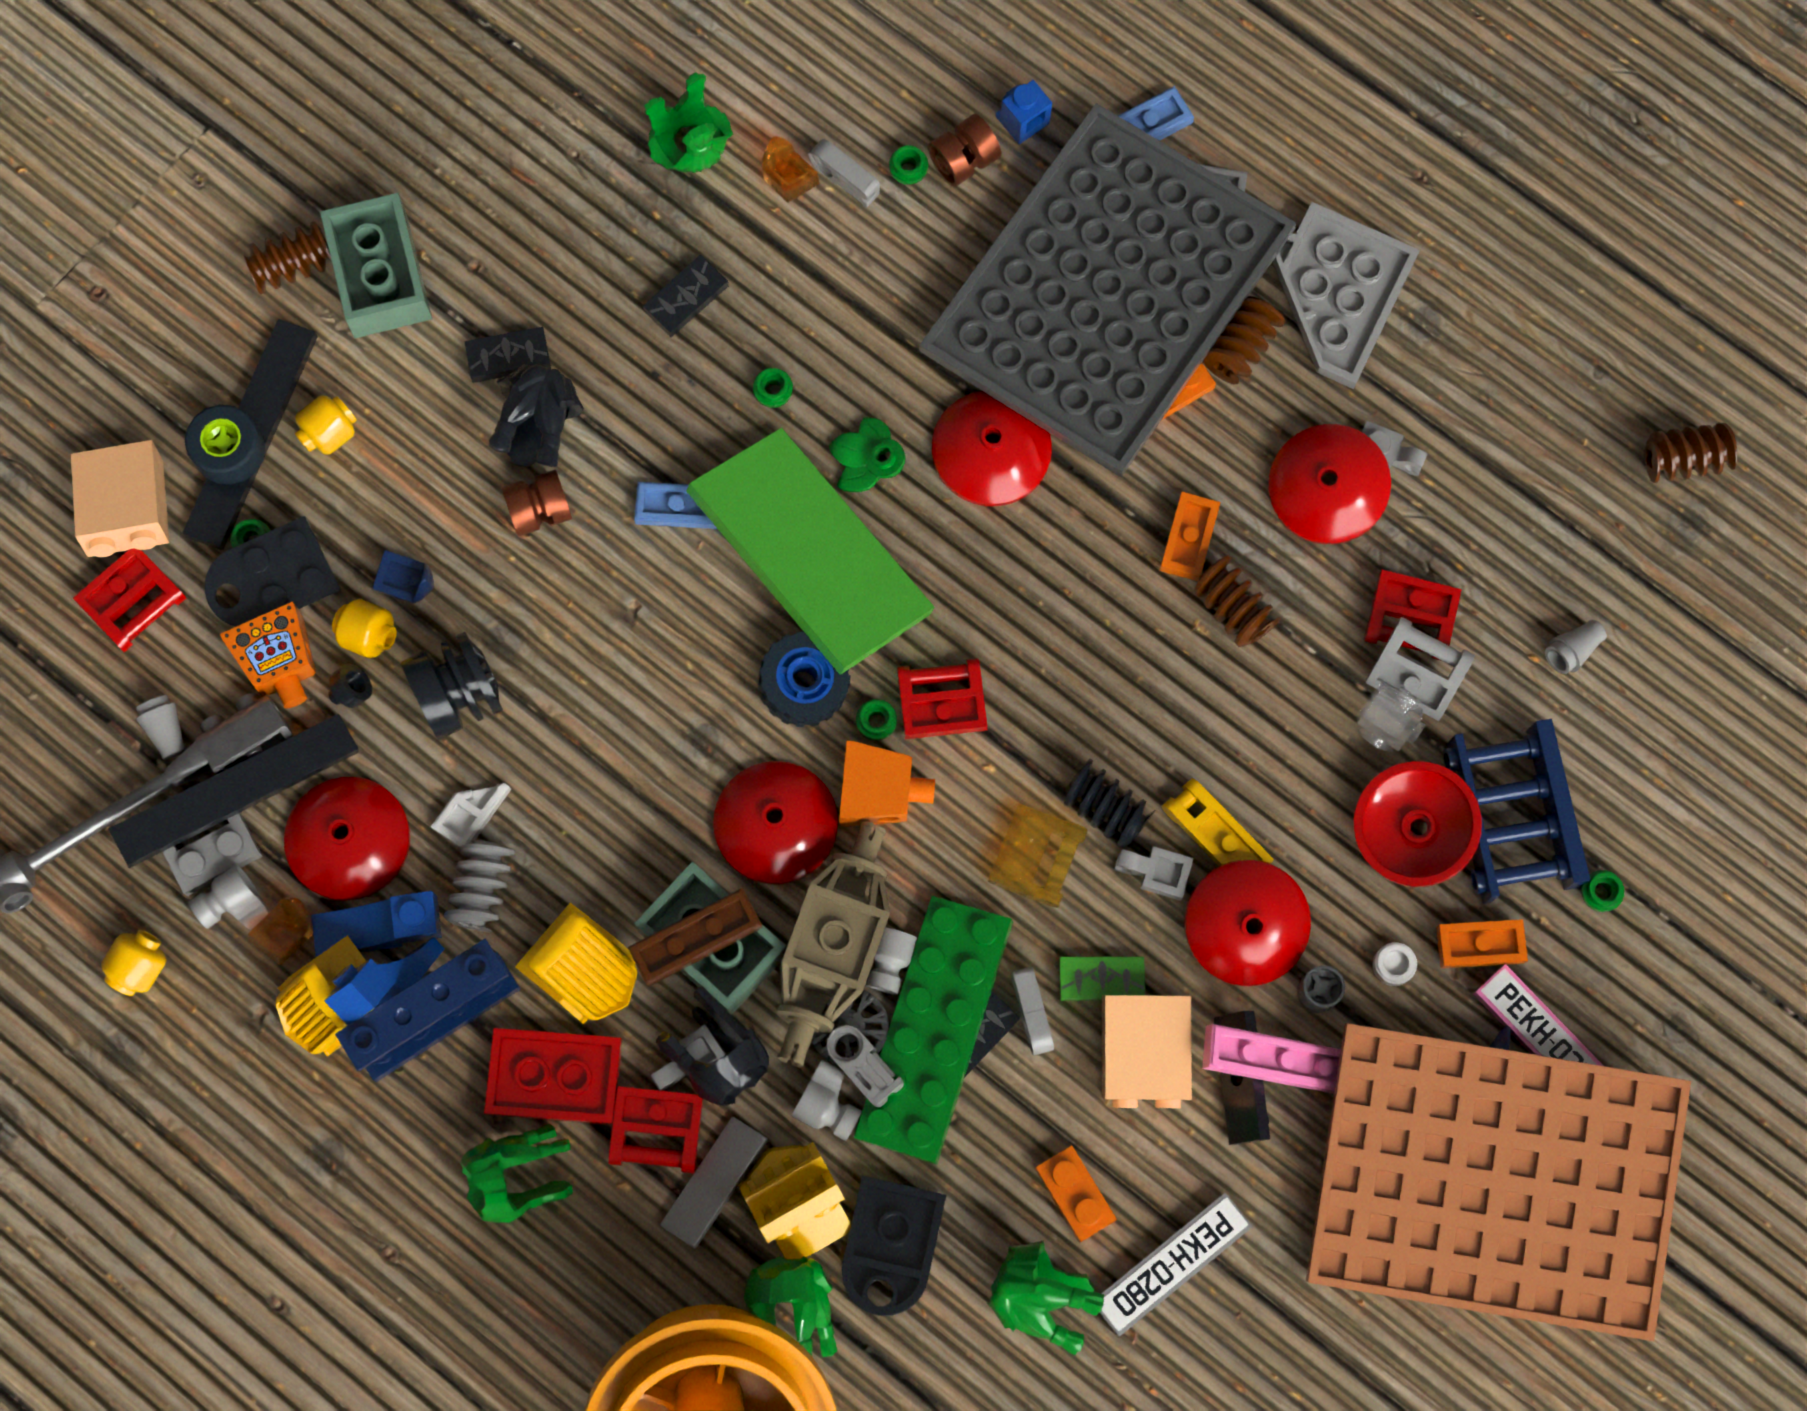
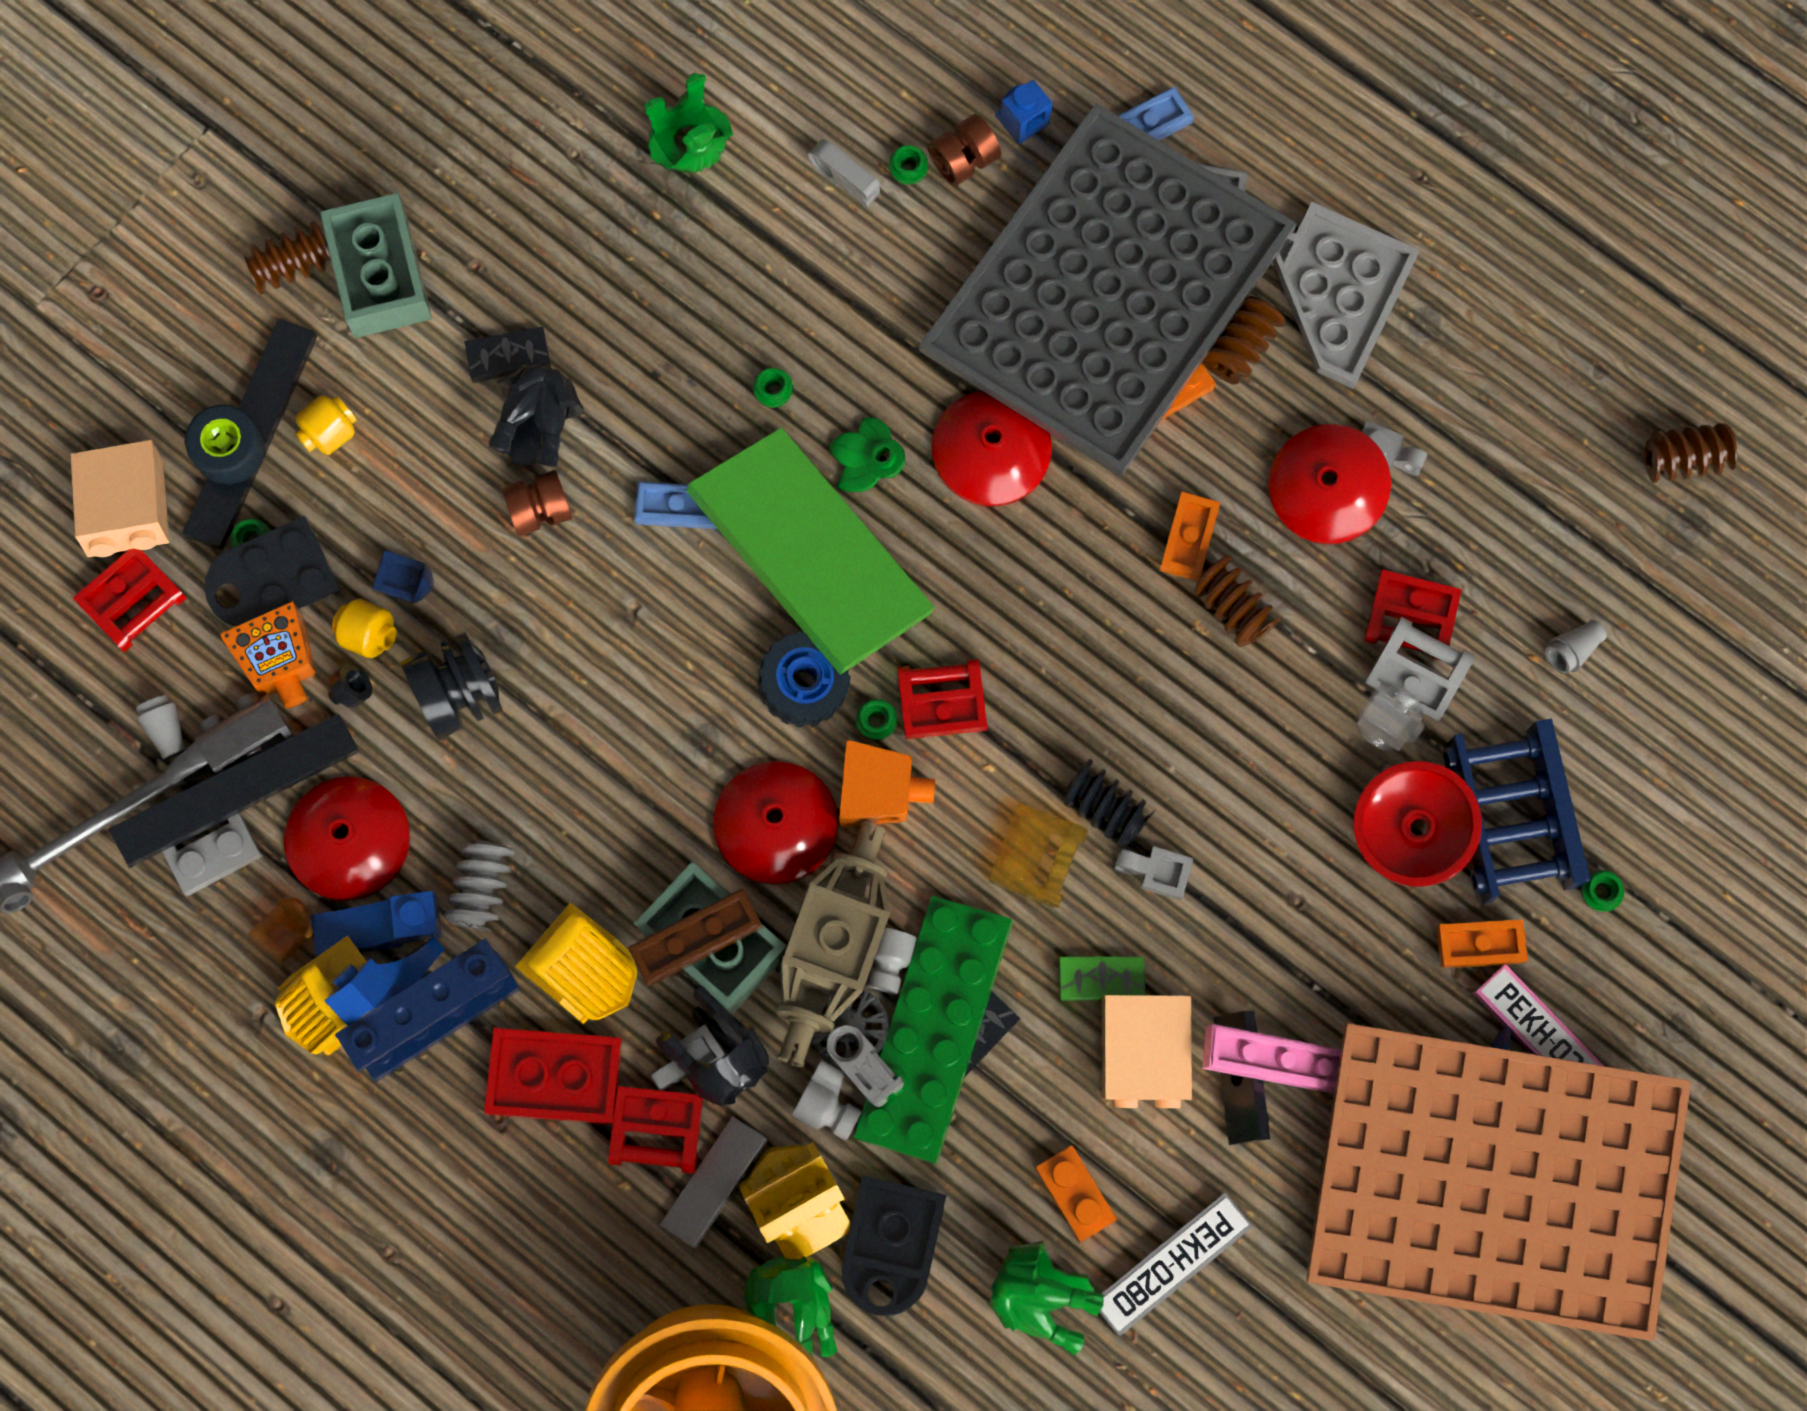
(133, 962): yellow head -> none
(233, 894): light grey piece -> none
(469, 813): white tile -> none
(486, 1180): green piece -> none
(685, 296): black tile -> none
(787, 170): clear orange plate -> none
(1032, 1011): light grey piece -> none
(1214, 828): yellow plate -> none
(1219, 915): red dish -> none
(1327, 984): dark grey wheel -> none
(1394, 964): white tile -> none

